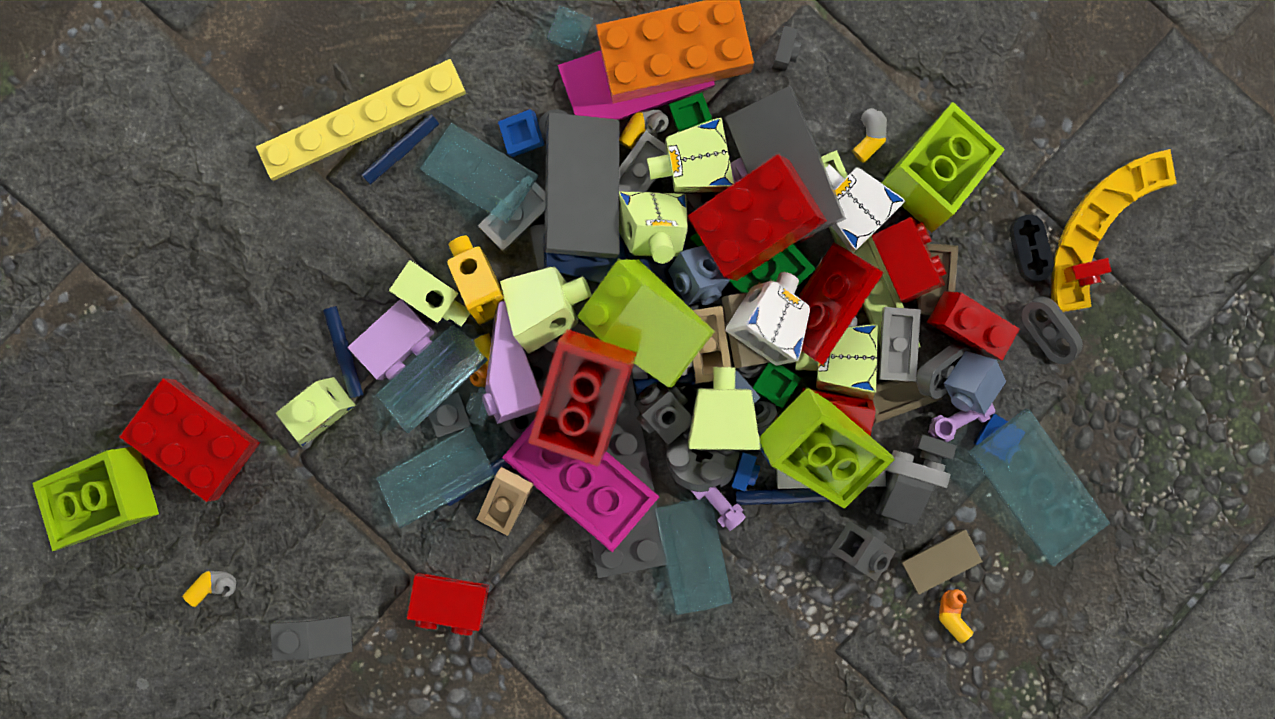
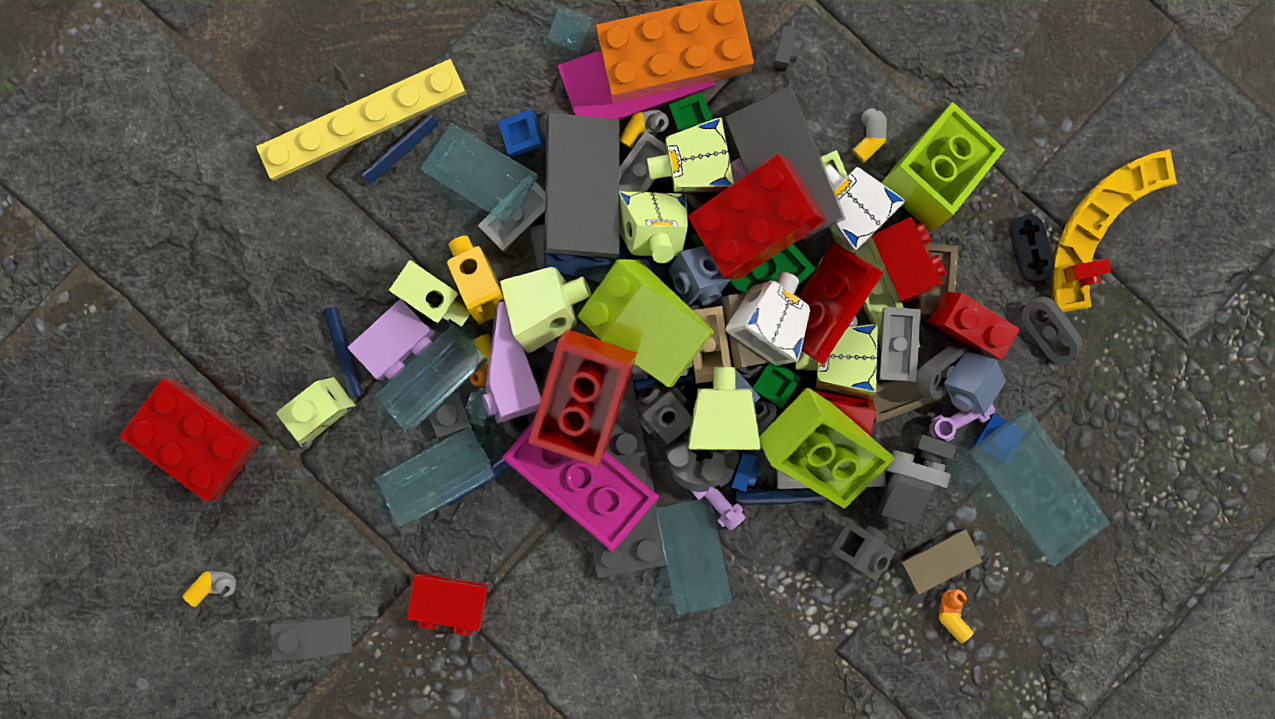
(95, 497): lime slope -> none
(505, 501): tan slope -> none

